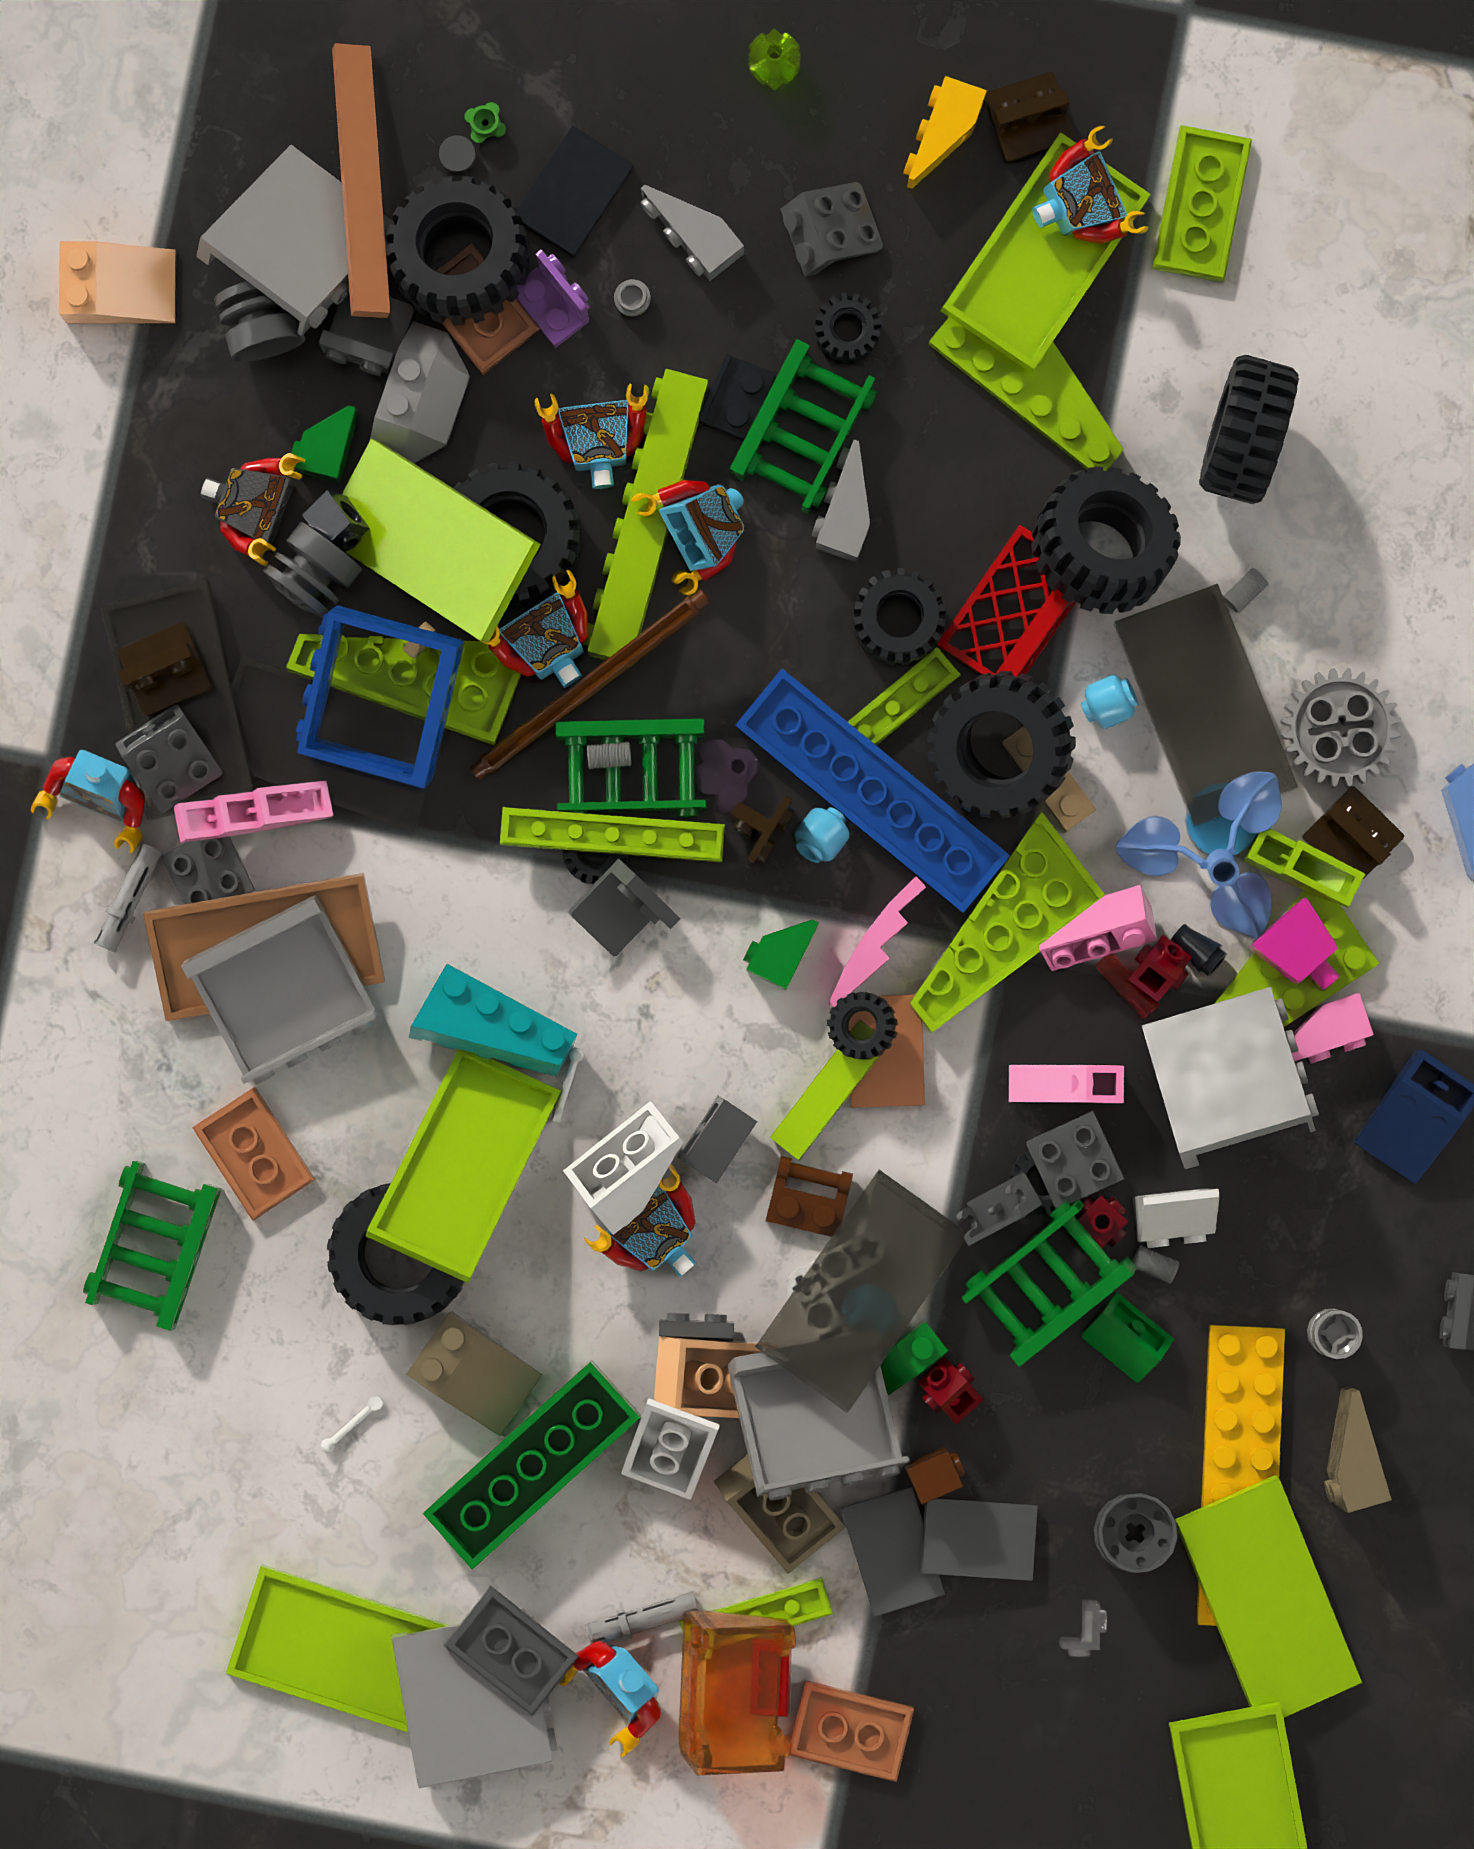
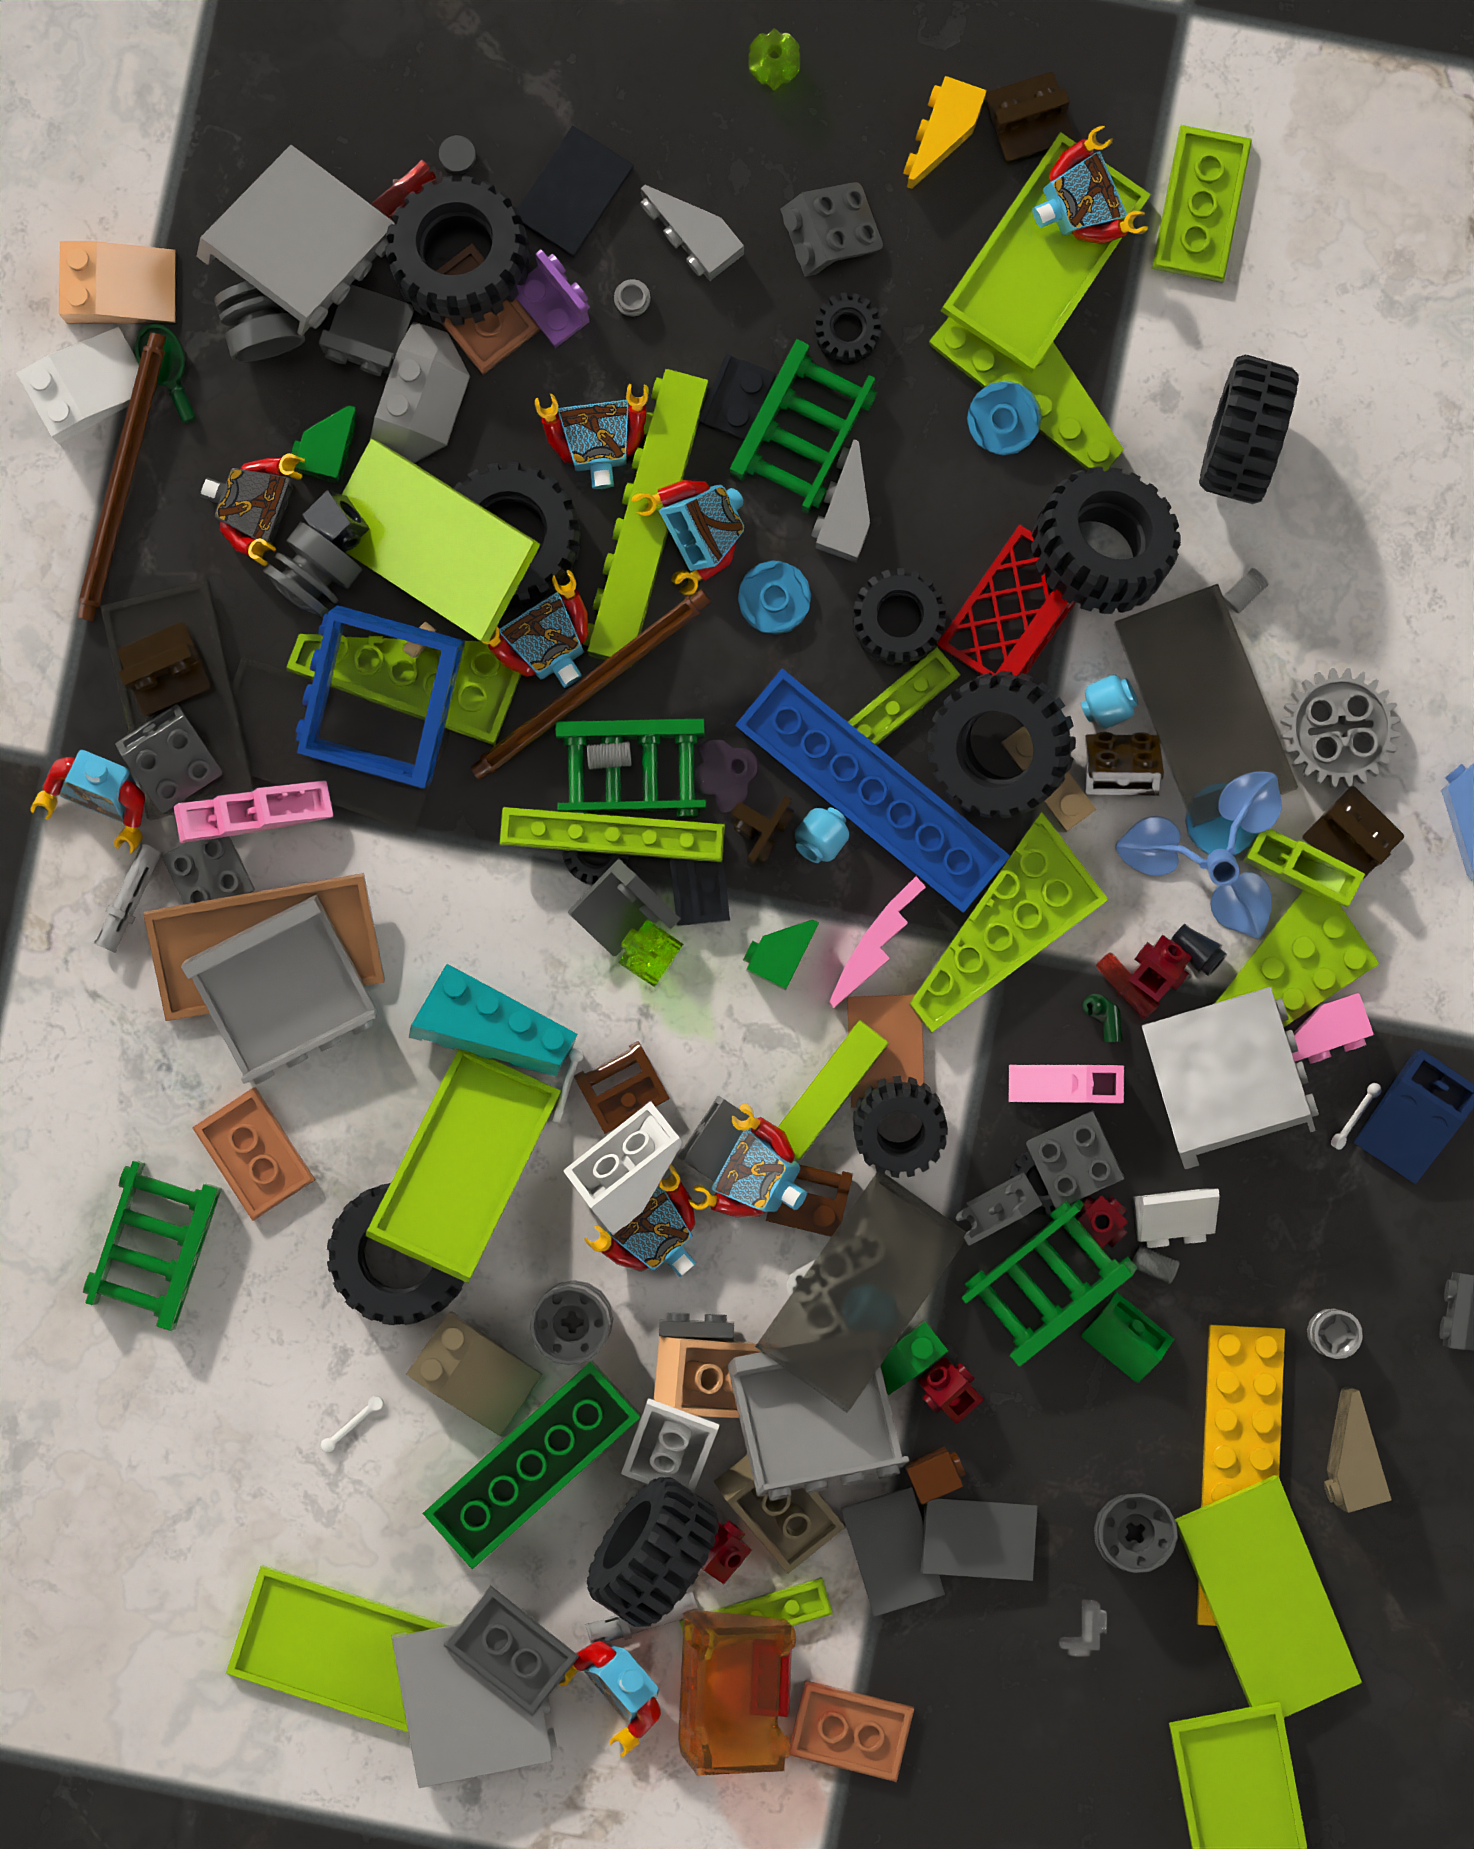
(81, 383): none -> white slope
(121, 476): none -> reddish brown piece
(172, 367): none -> dark green piece
(361, 181): nougat tile -> none
(402, 188): none -> clear red axle
(485, 112): bright green plate -> none
(556, 1337): none -> dark grey wheel
(626, 1098): none -> reddish brown plate
(649, 952): none -> clear neon green brick
(653, 1552): none -> black tyre
(699, 891): none -> black plate
(727, 1552): none -> dark red brick
(756, 1173): none -> torso
(774, 597): none -> dark azure tile
(840, 1020): black tyre -> none
(904, 1155): none -> black tyre
(1004, 417): none -> dark azure tile
(1107, 1014): none -> dark green arm
(1108, 926): bright pink slope -> none
(1123, 764): none -> dark brown bracket
(1298, 946): dark pink torso -> none
(1339, 1139): none -> white hinge

